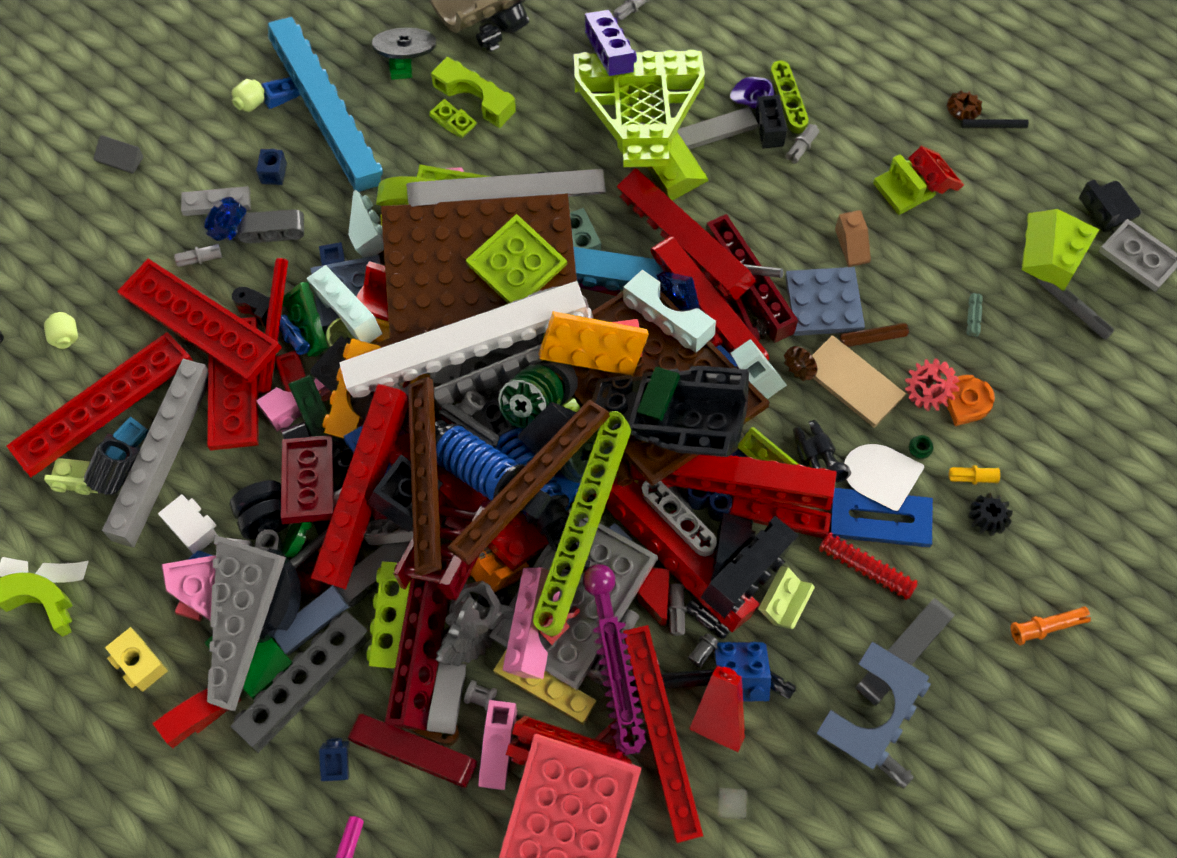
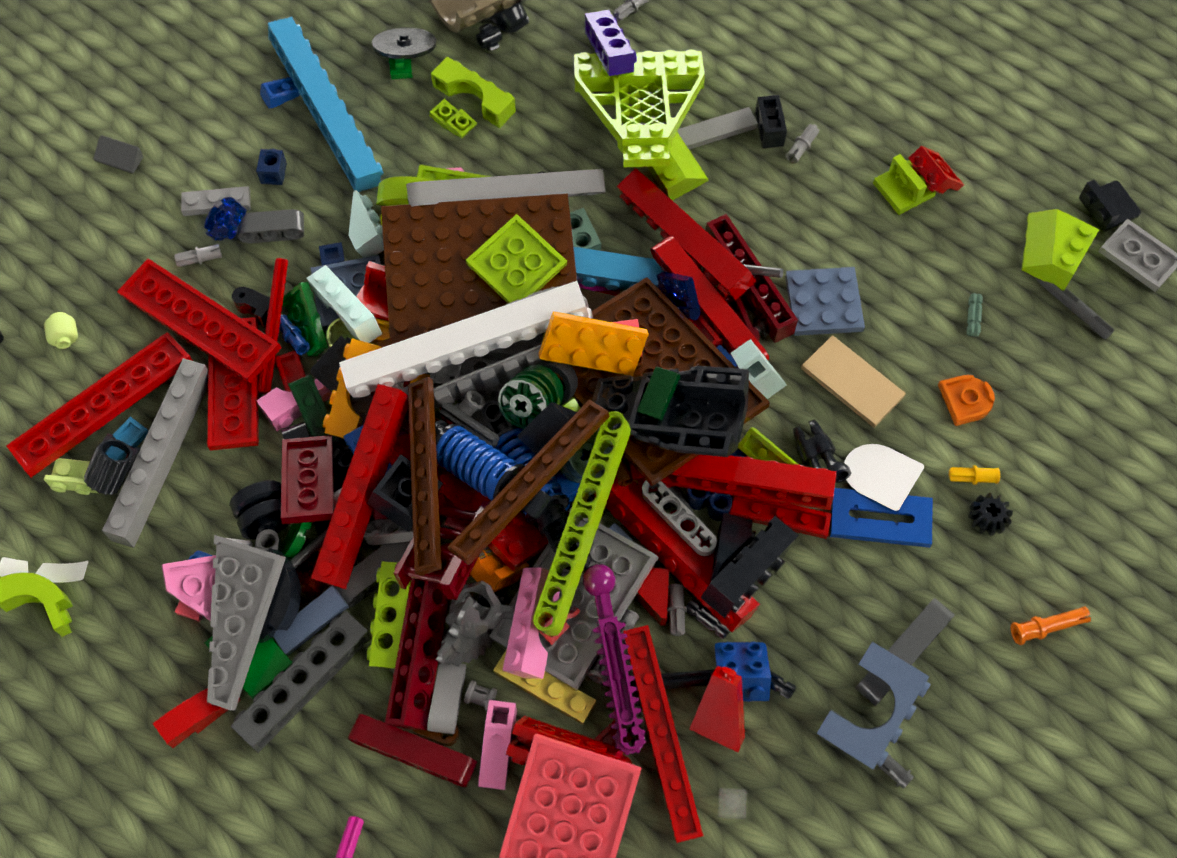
(148, 667): light yellow brick -> none
(188, 524): white brick -> none
(248, 95): yellowish green head -> none
(334, 760): dark blue bracket -> none
(689, 327): light aqua arch -> none
(703, 650): dark grey pin -> none
(749, 89): dark purple cap -> none
(785, 598): yellowish green bracket -> none
(789, 96): lime beam -> none
(799, 356): reddish brown gear -> none
(853, 238): medium nougat slope -> none
(868, 566): red piece -> none
(874, 334): reddish brown axle -> none
(923, 441): dark green plate -> none
(938, 392): coral gear -> none
(955, 105): reddish brown gear -> none
(994, 123): black bar -> none

